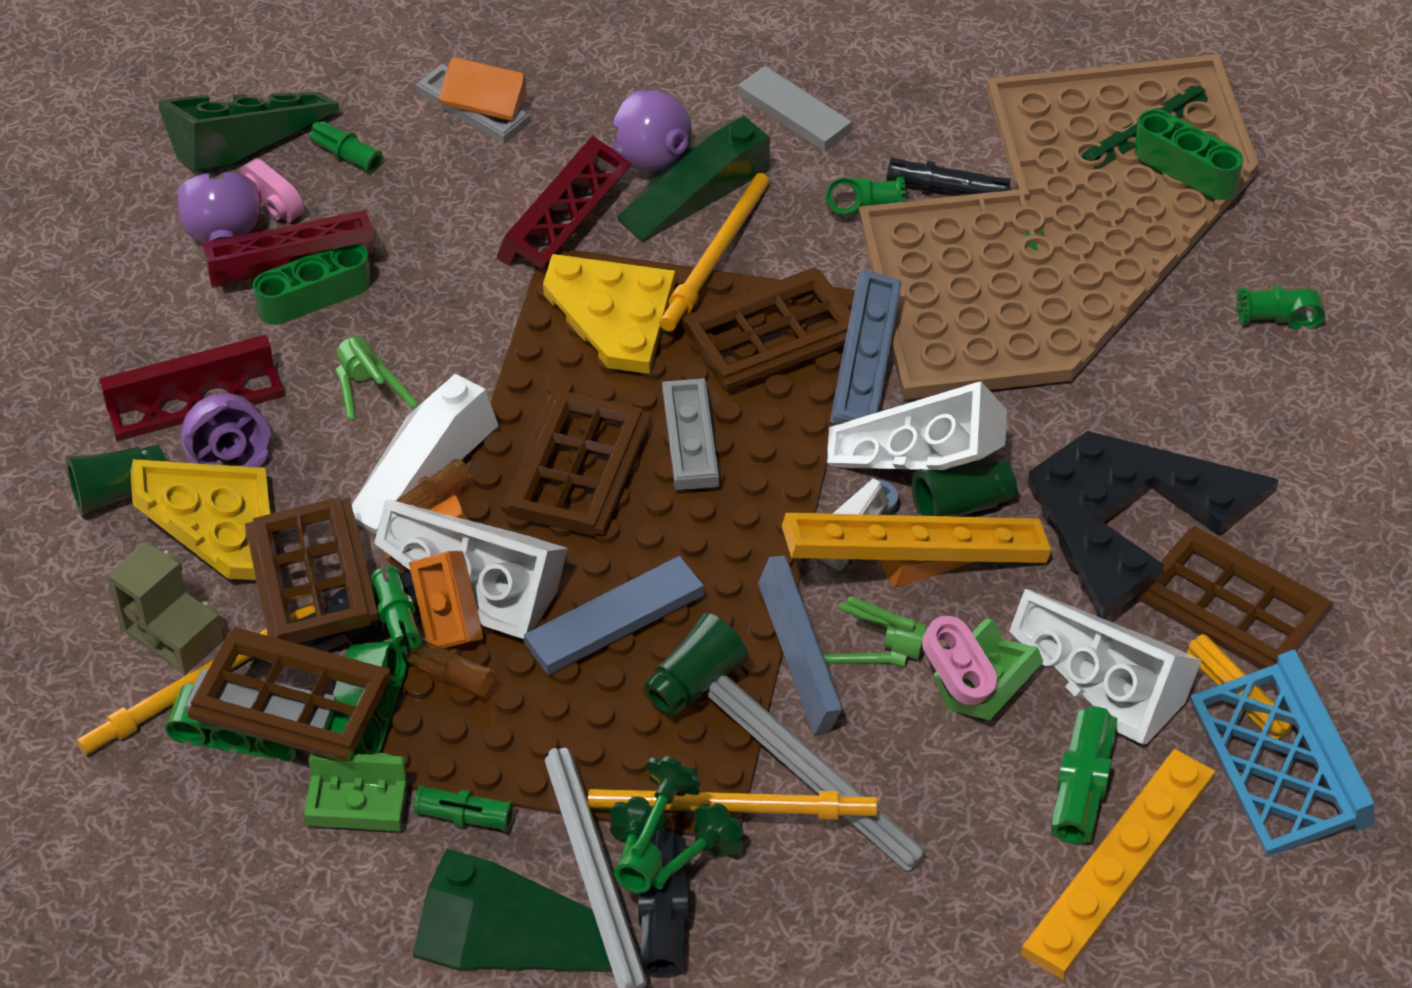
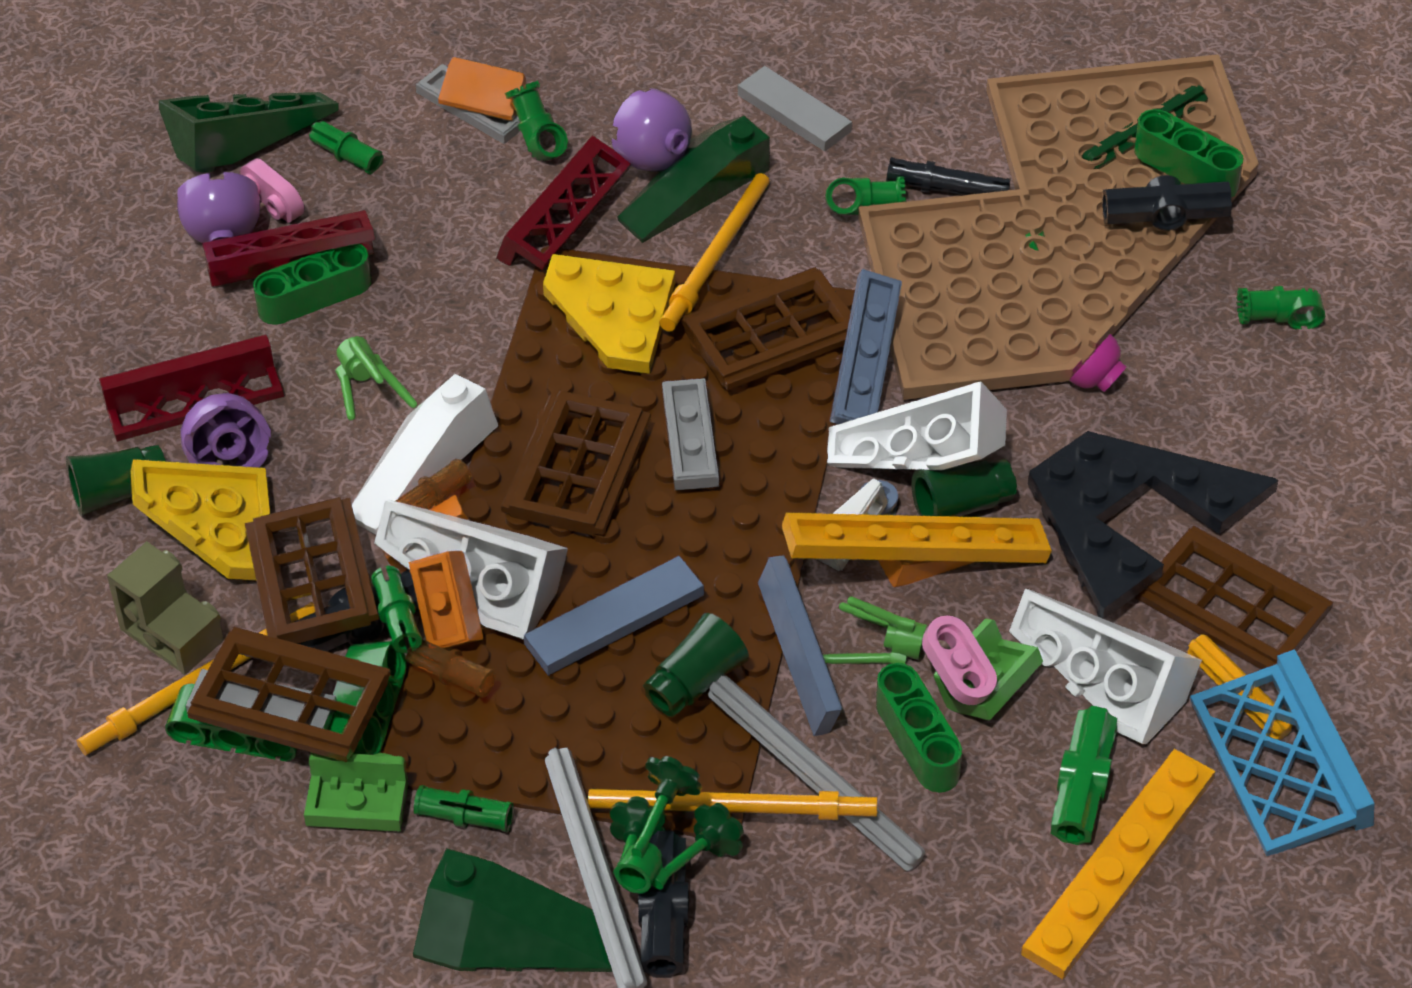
(534, 120): none -> green connector
(918, 727): none -> green beam
(1101, 367): none -> dark pink piece
(1166, 202): none -> black piece

